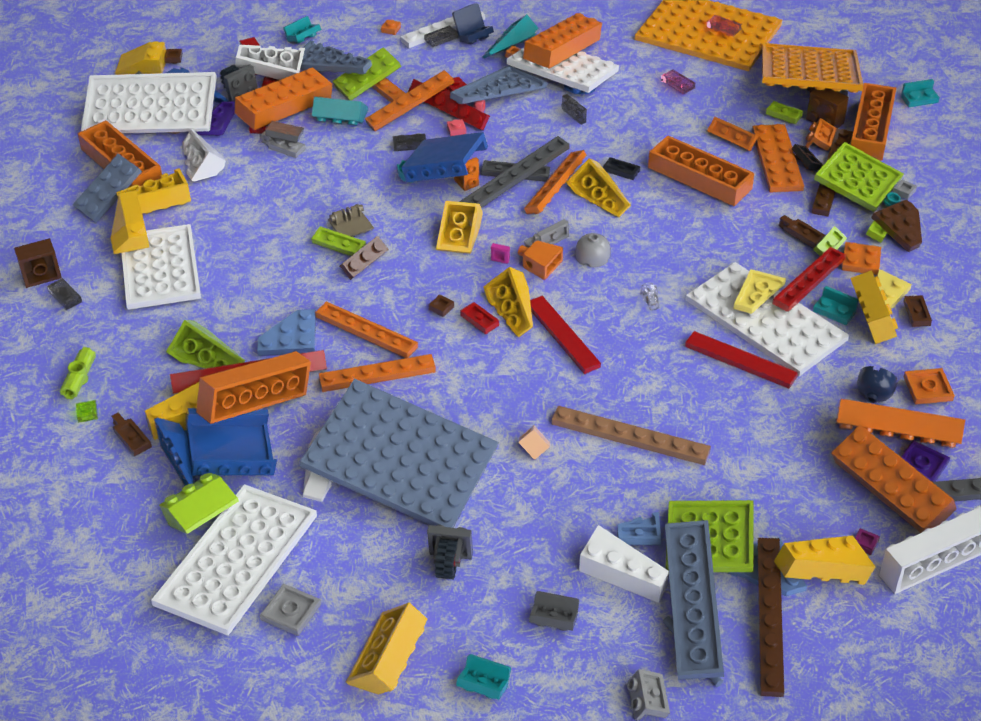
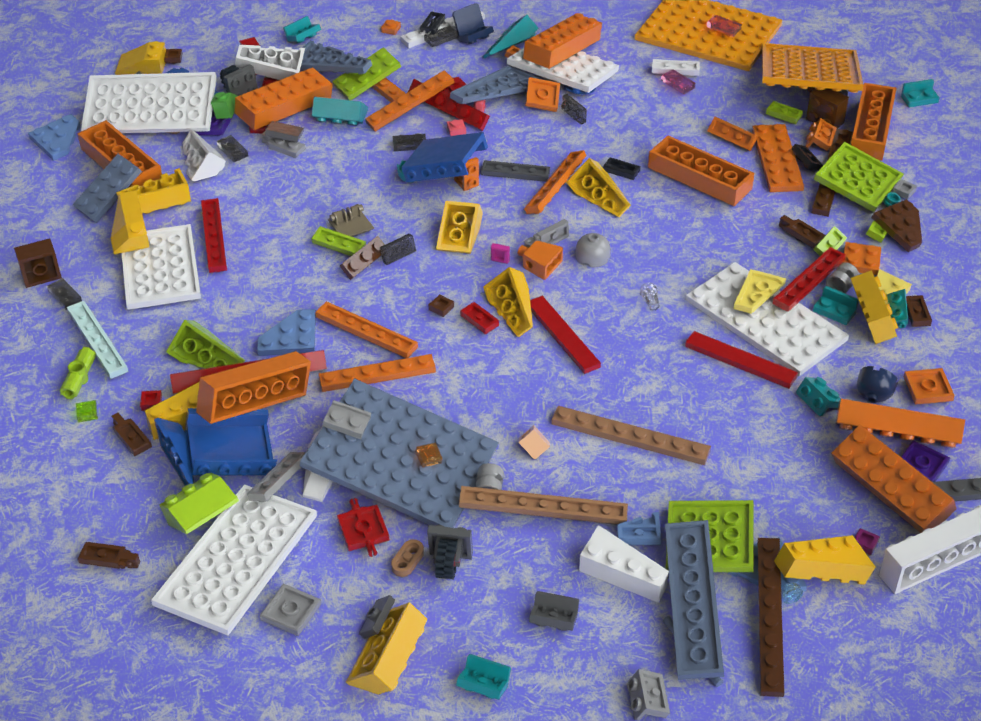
(56, 136): none -> medium blue plate
(97, 339): none -> light aqua plate
(108, 556): none -> reddish brown hinge
(150, 398): none -> red plate
(213, 235): none -> red plate
(223, 105): none -> bright green slope
(232, 148): none -> clear smoke plate
(276, 477): none -> light grey plate
(347, 419): none -> light grey plate
(363, 527): none -> red plate
(376, 616): none -> dark grey plate
(398, 249): none -> clear smoke plate
(406, 559): none -> medium nougat plate
(428, 455): none -> clear orange plate
(435, 23): none -> black tile
(490, 476): none -> light grey wheel
(517, 172): dark grey plate -> none
(542, 94): none -> orange plate
(543, 505): none -> medium nougat plate
(688, 68): none -> white plate
(791, 593): none -> clear light blue tile
(818, 395): none -> teal bracket
(840, 278): none -> light grey wheel
(898, 305): none -> teal hinge

